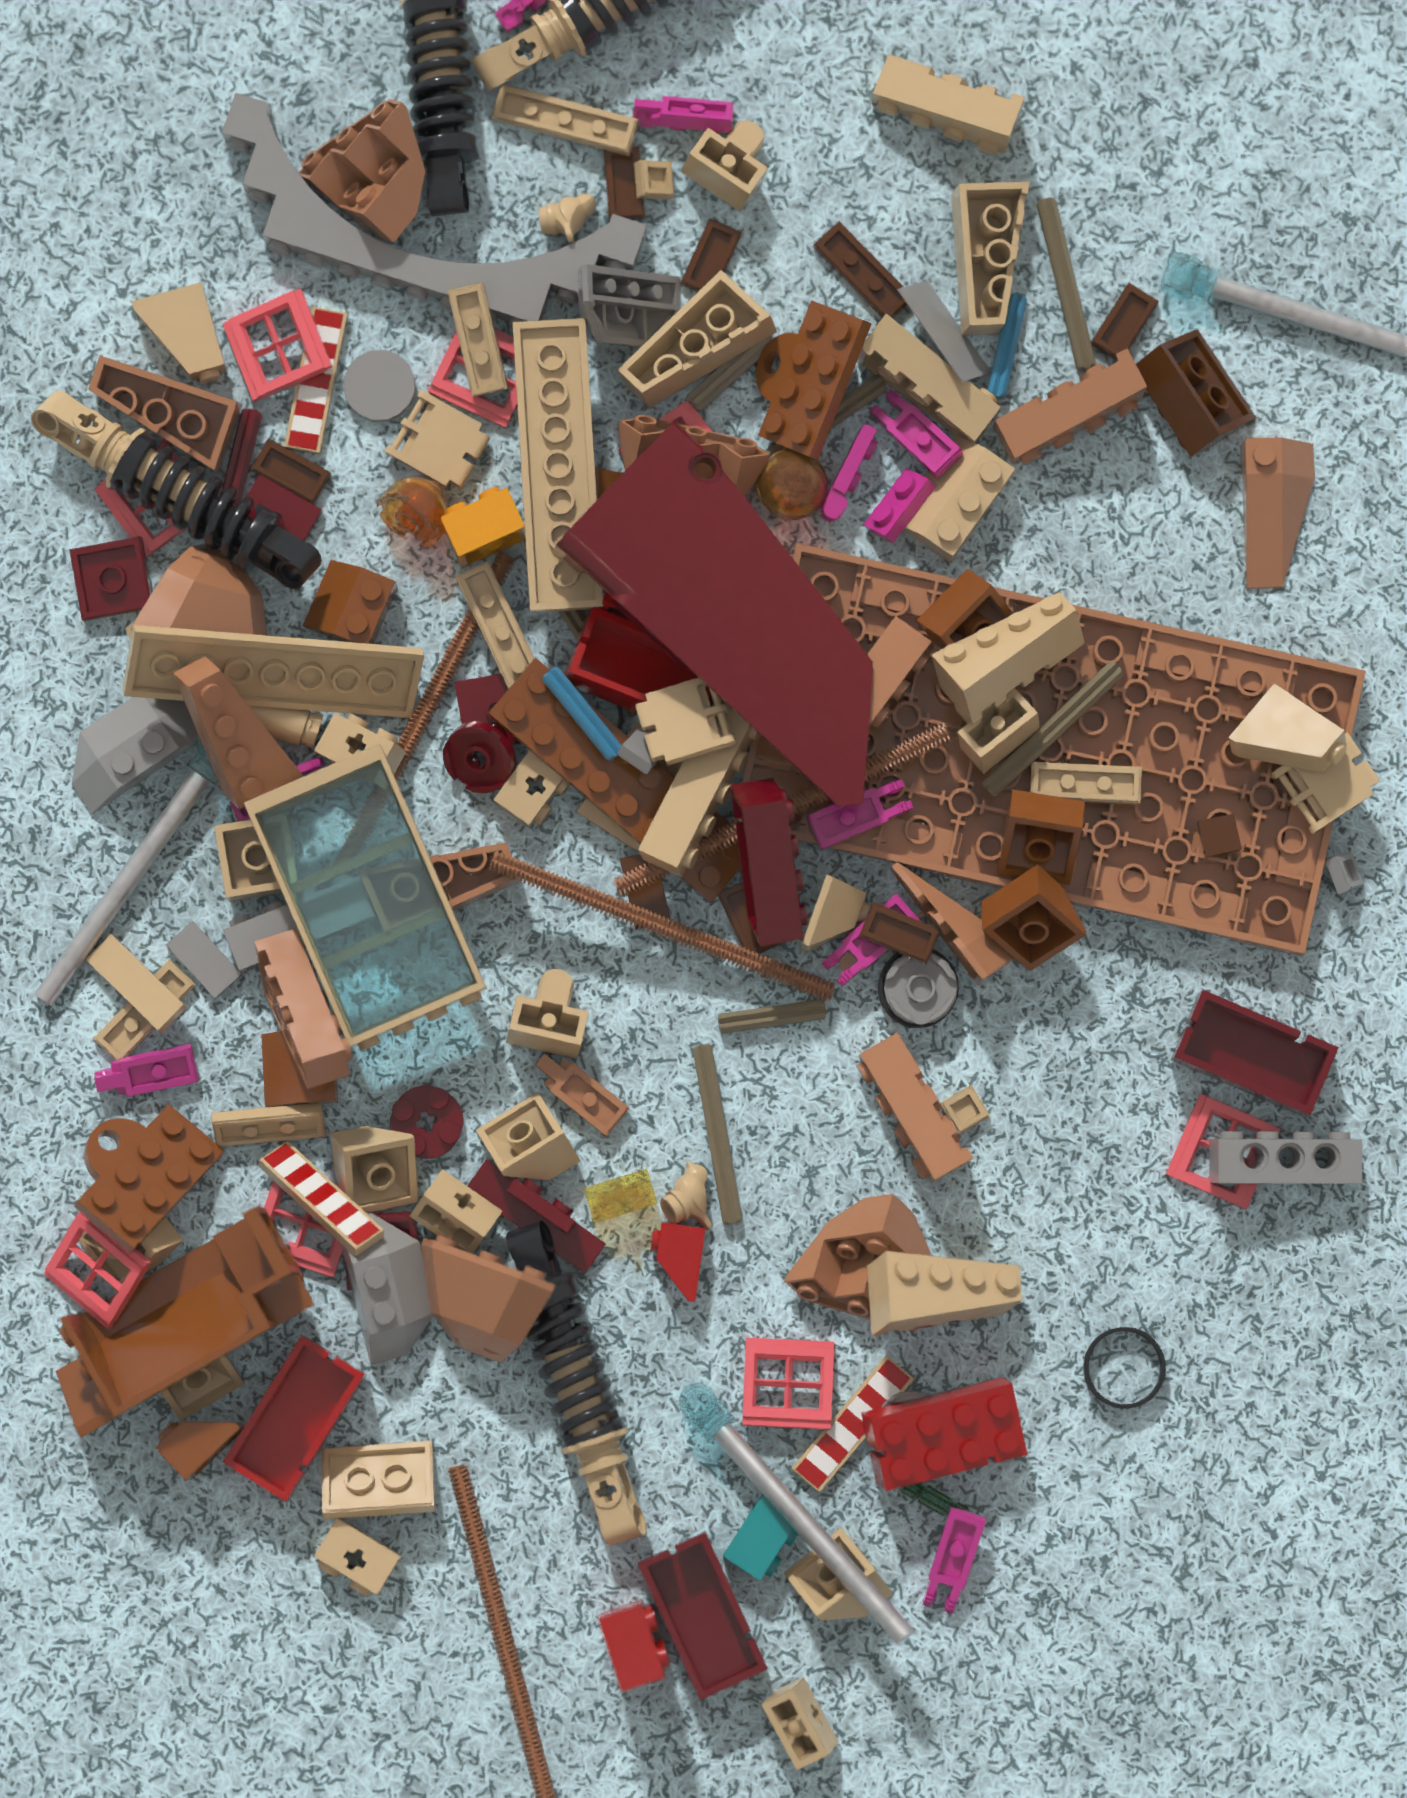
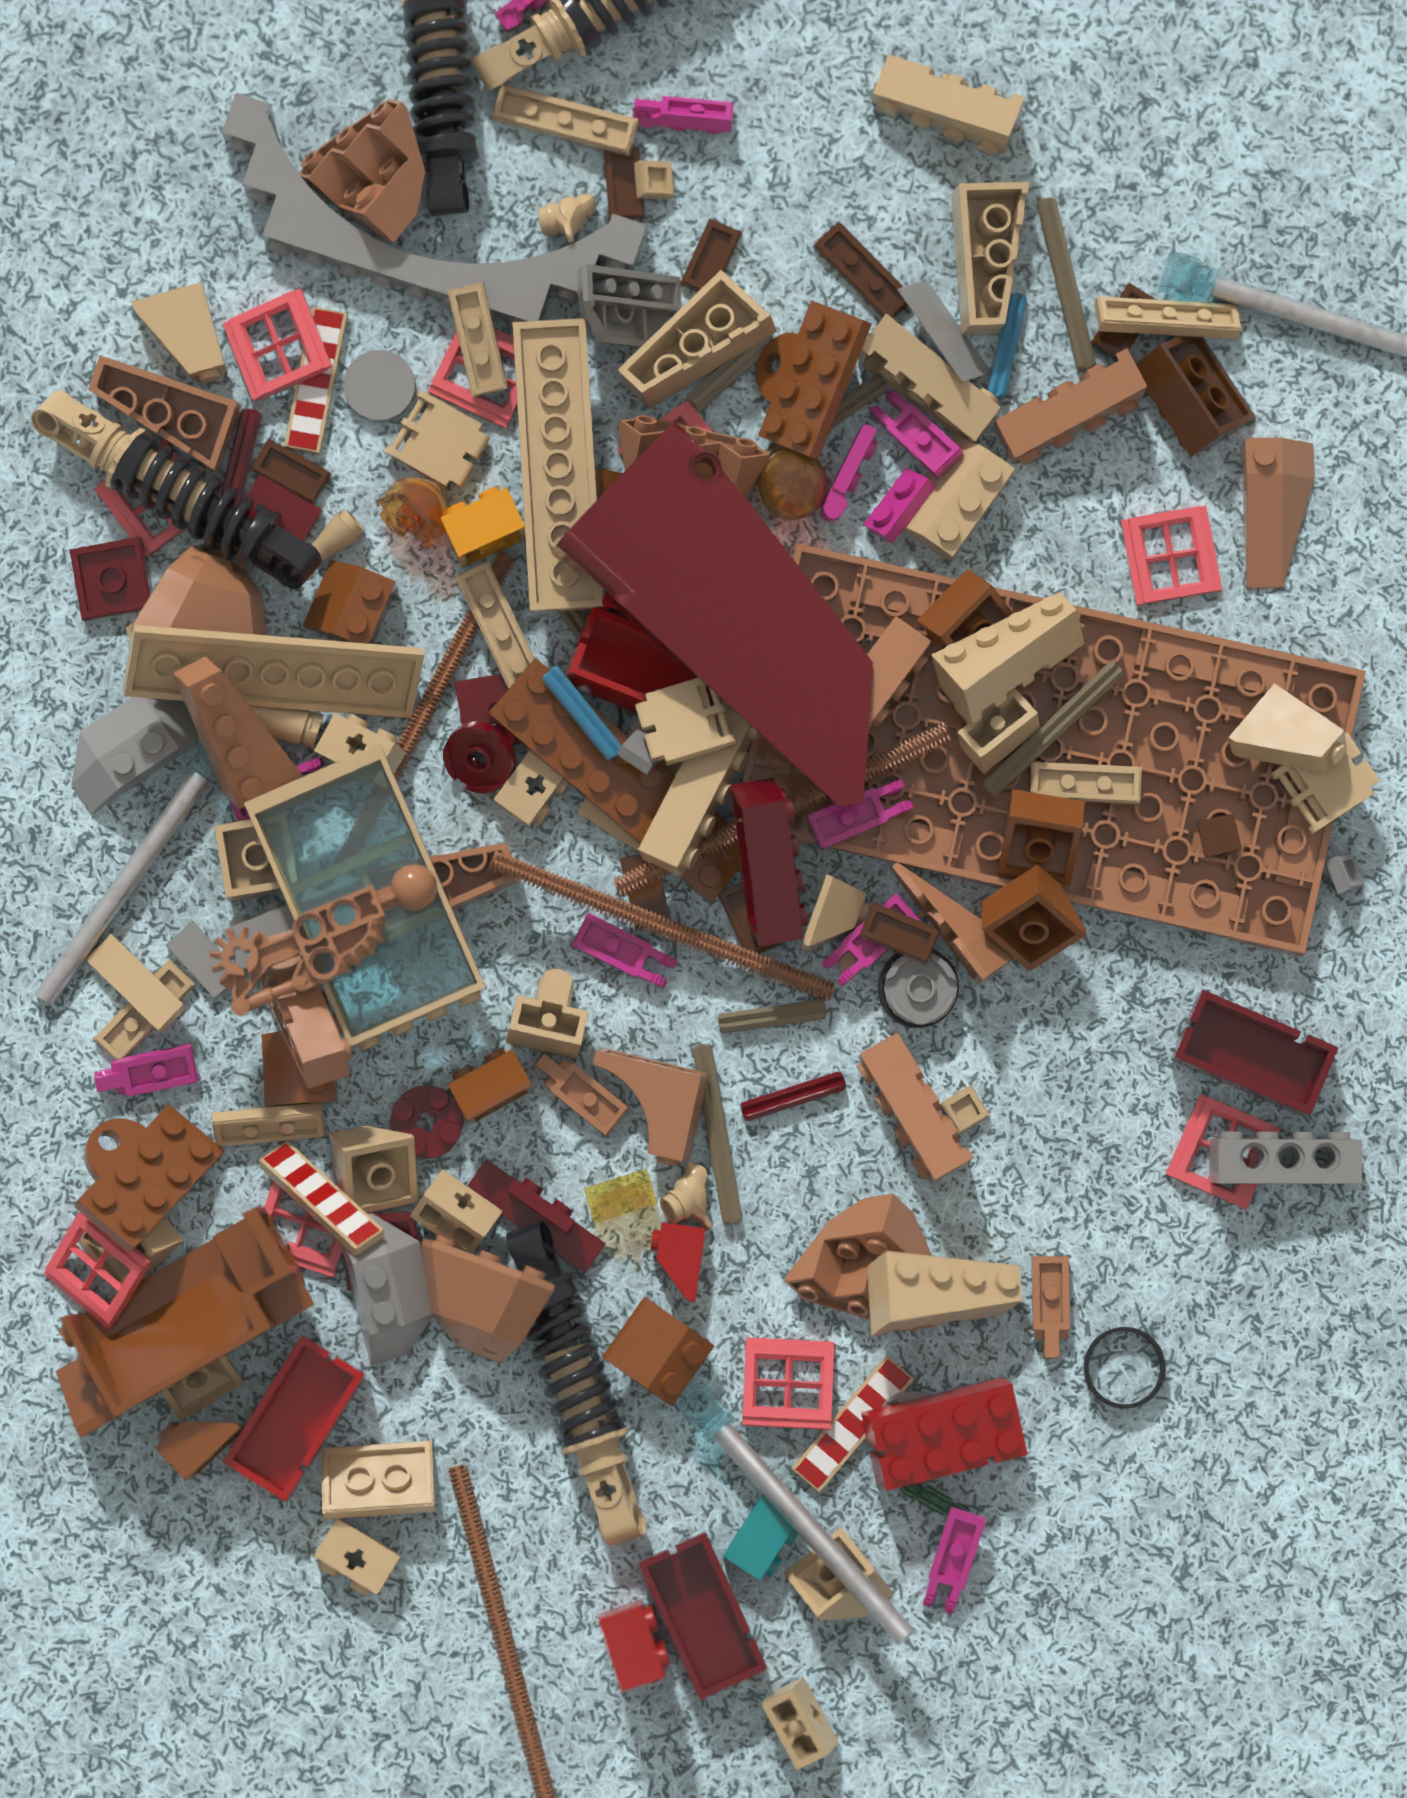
(338, 534): none -> tan cone
(410, 888): none -> nougat arm
(490, 1085): none -> dark orange slope
(528, 1141): tan slope -> none
(620, 949): none -> dark pink hinge
(658, 1351): none -> dark orange slope
(669, 1098): none -> nougat arch
(728, 163): tan brick -> none
(793, 1096): none -> dark red axle
(1050, 1302): none -> nougat hinge
(1139, 561): none -> coral piece
(1167, 317): none -> tan tile

